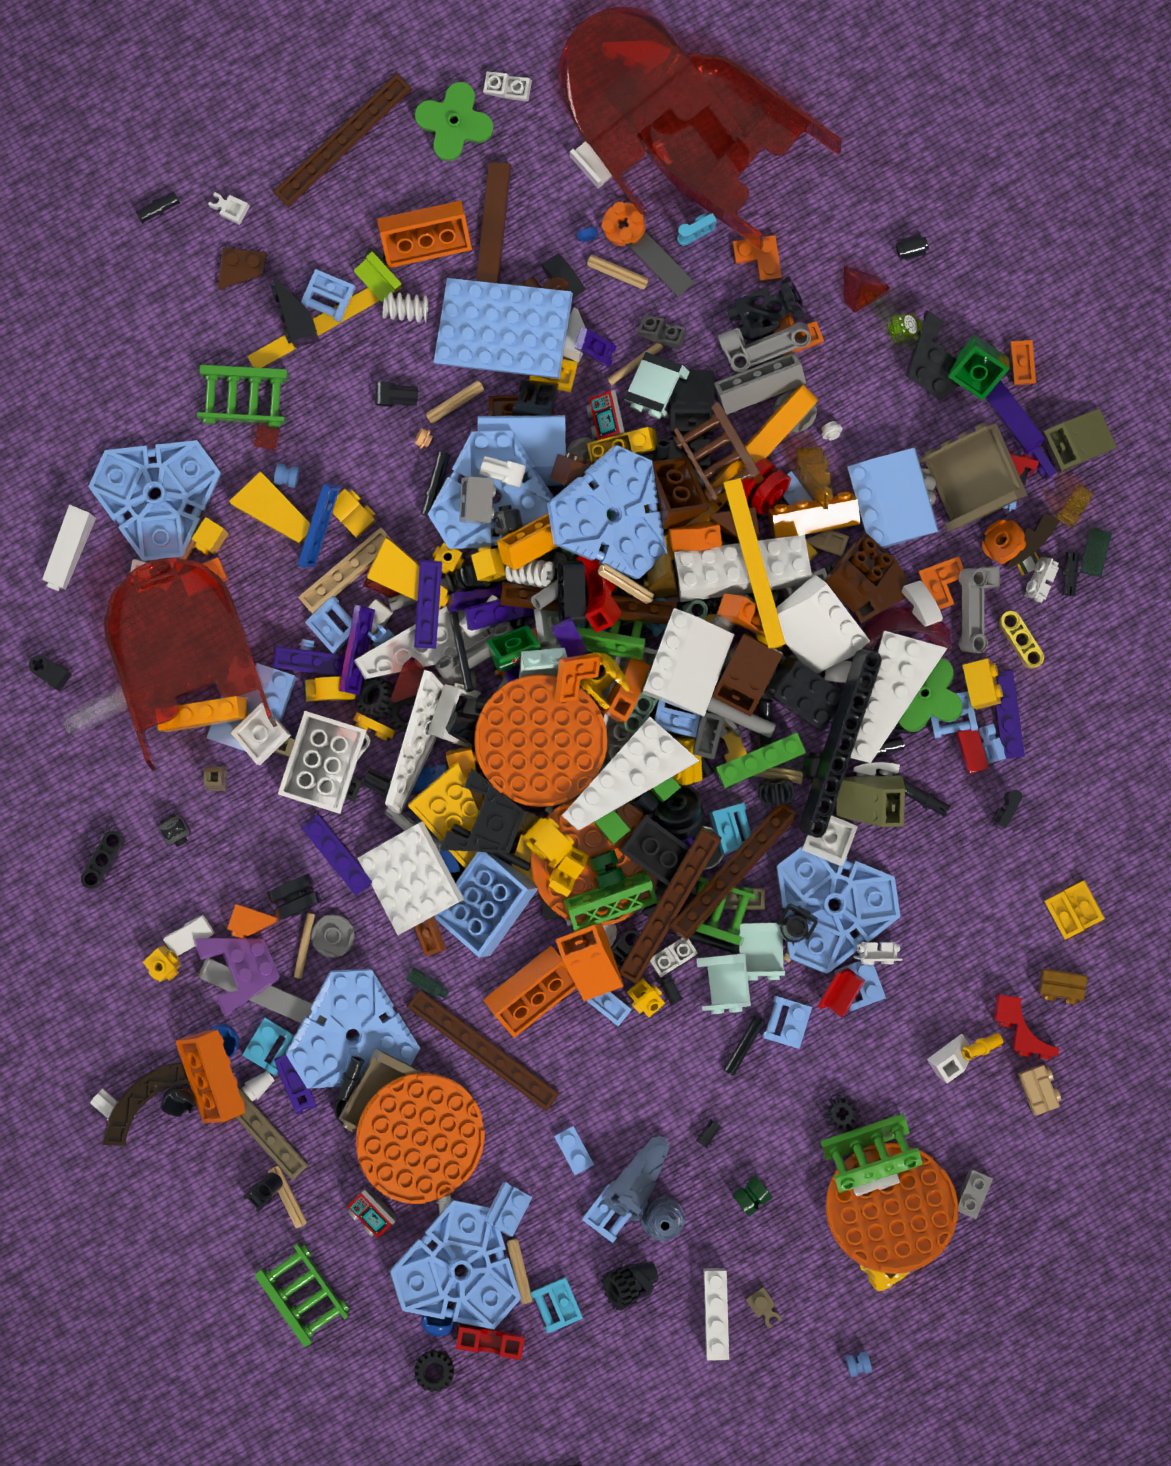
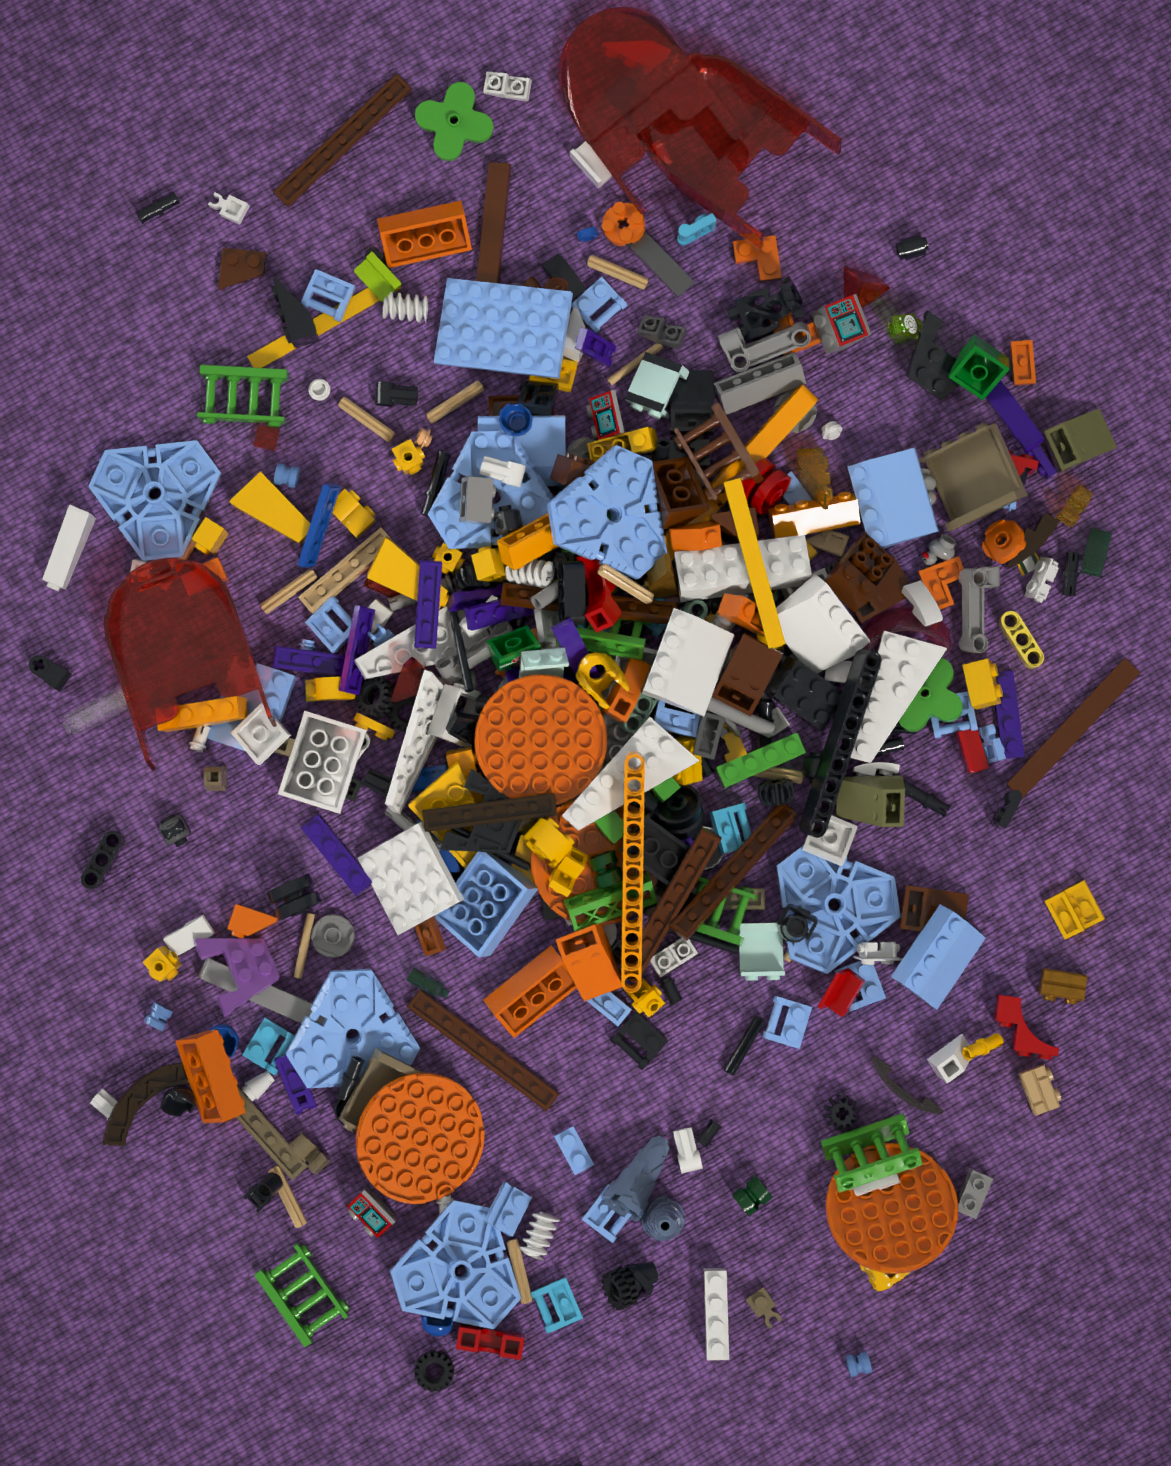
(158, 1016): none -> medium blue wheel
(199, 739): none -> white pin
(288, 591): none -> tan axle
(309, 1152): none -> dark tan leg
(319, 389): none -> white plate
(366, 419): none -> tan axle
(406, 450): none -> yellow brick
(489, 812): none -> dark brown tile
(515, 418): none -> blue hair
(539, 1234): none -> white piece
(570, 673): orange plate -> none
(593, 300): none -> light blue plate
(636, 882): none -> light orange beam
(644, 1035): none -> black plate
(687, 1155): none -> white piece
(727, 982): light aqua panel -> none
(779, 720): none -> white plate
(841, 324): none -> slope
(883, 1071): none -> clear smoke slope
(920, 904): none -> reddish brown slope
(938, 956): none -> light blue slope
(940, 547): none -> light grey animal
(1073, 727): none -> reddish brown tile

